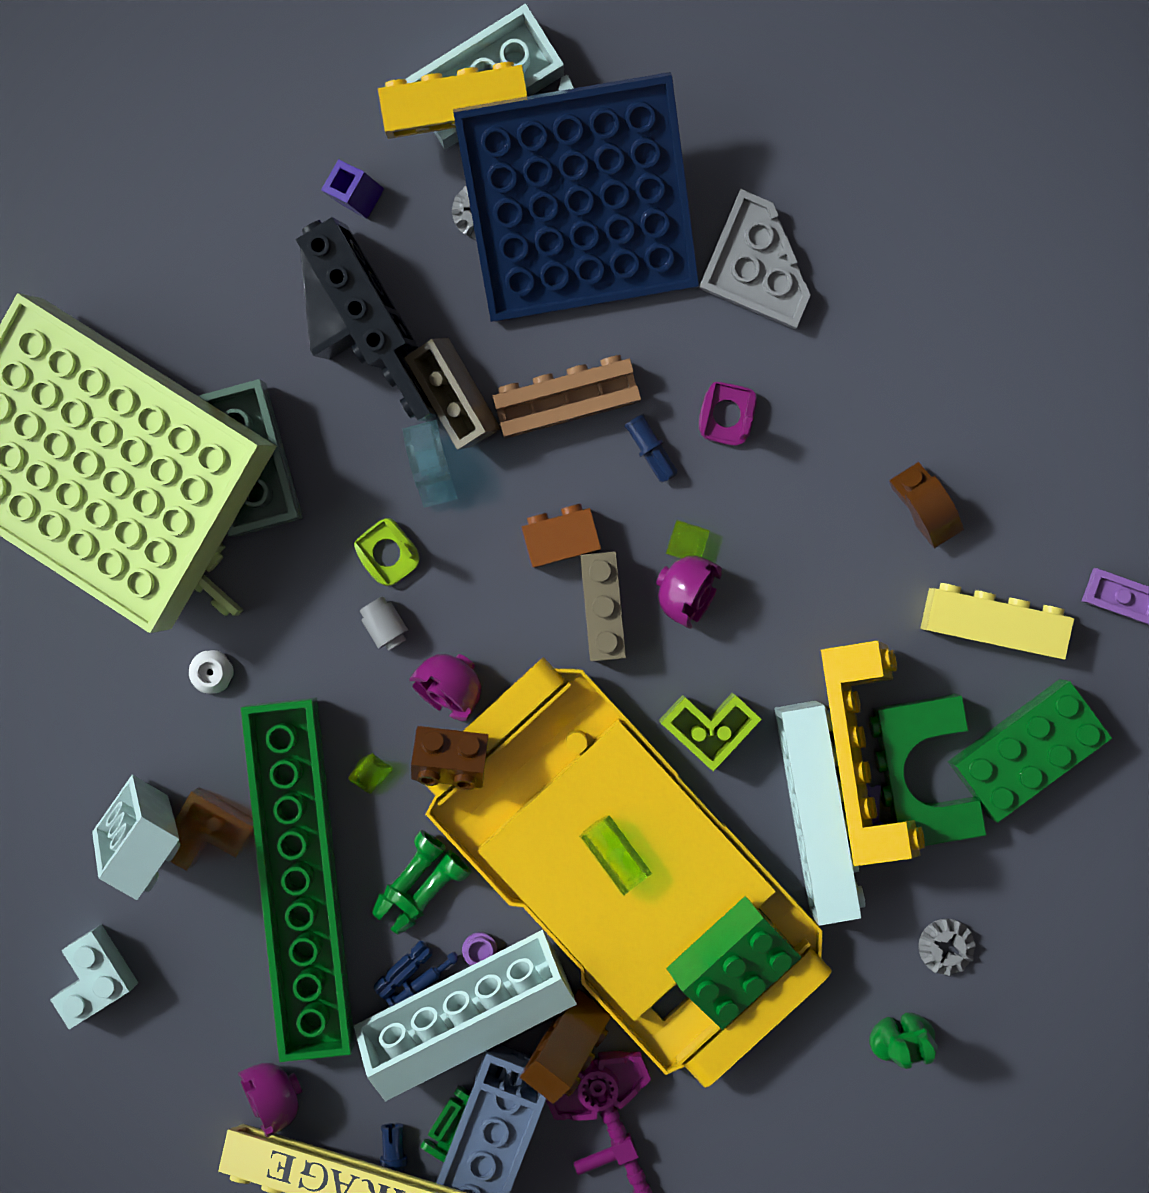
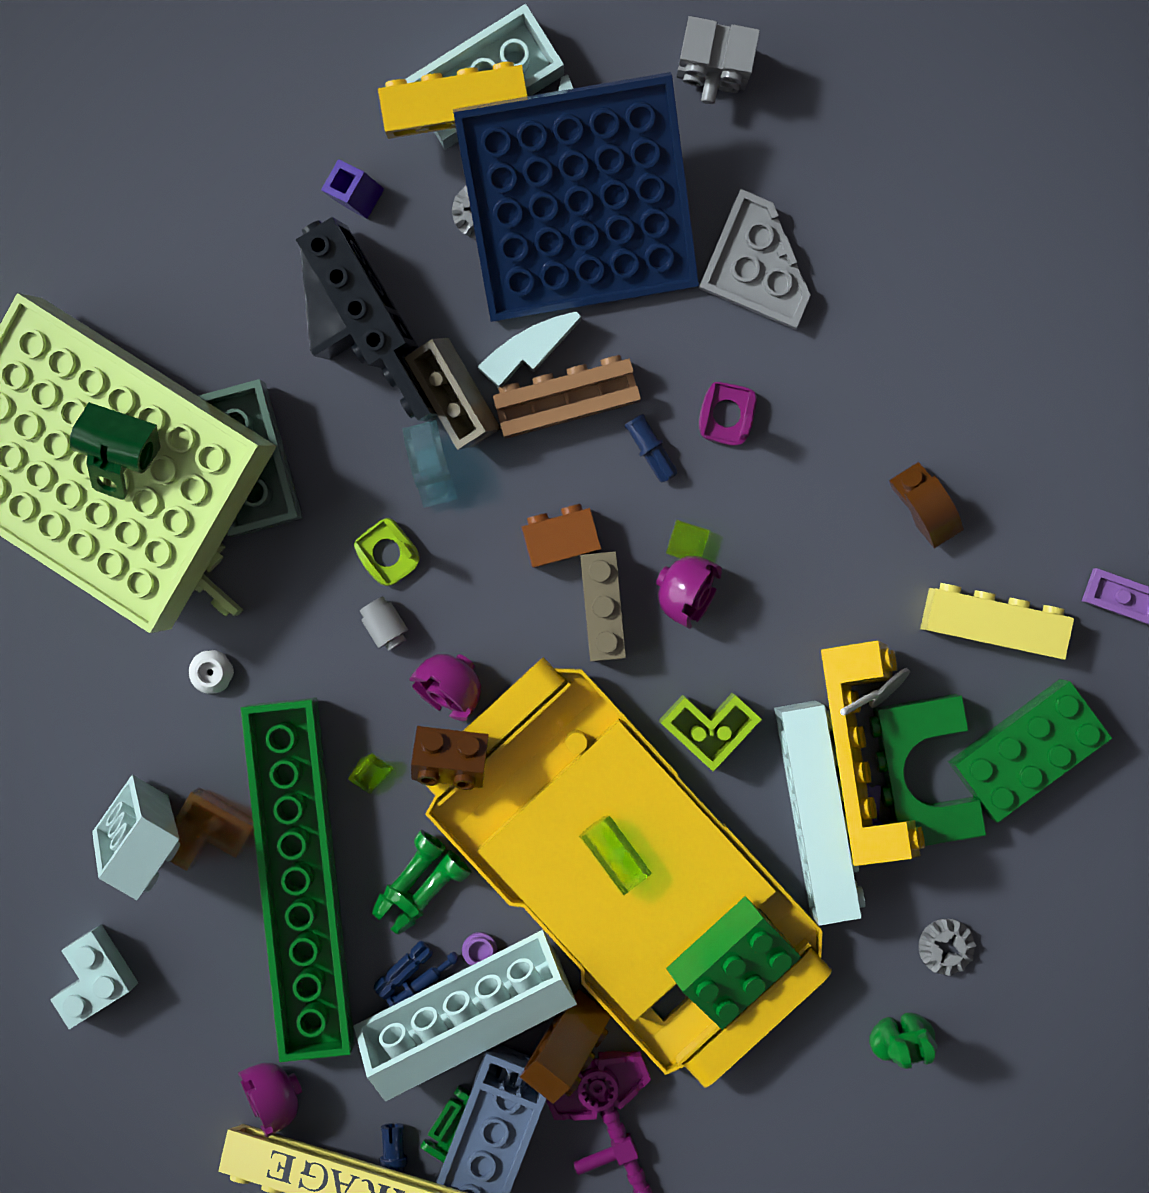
(113, 445): none -> dark green piece
(528, 347): none -> light aqua slope
(718, 56): none -> light grey brick
(878, 696): none -> white piece

